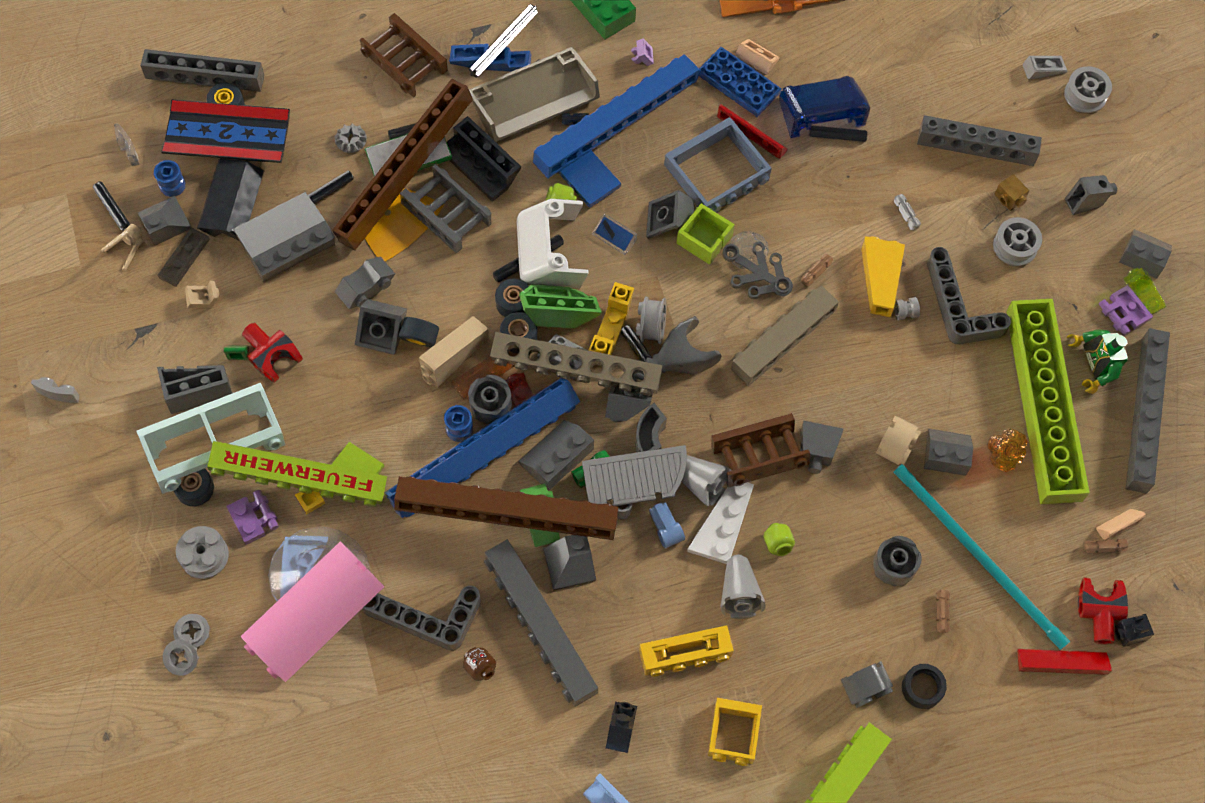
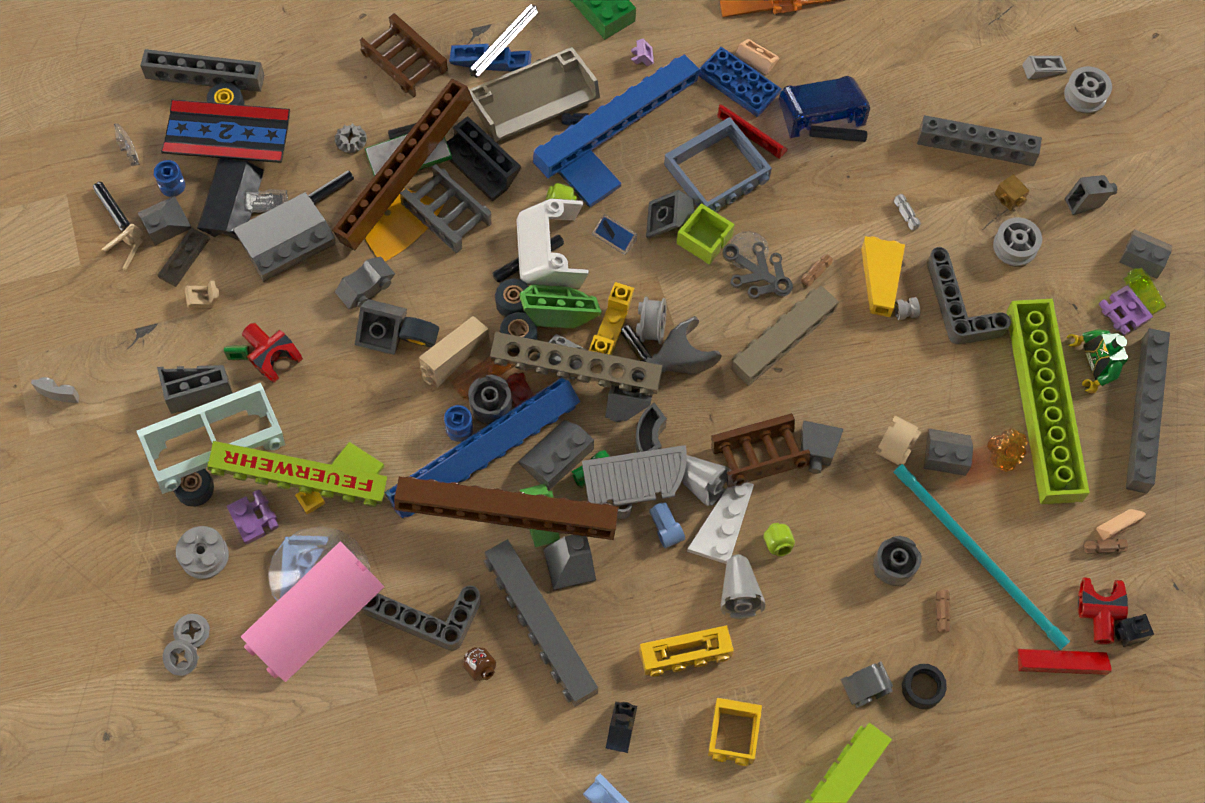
(263, 200): none -> clear slope

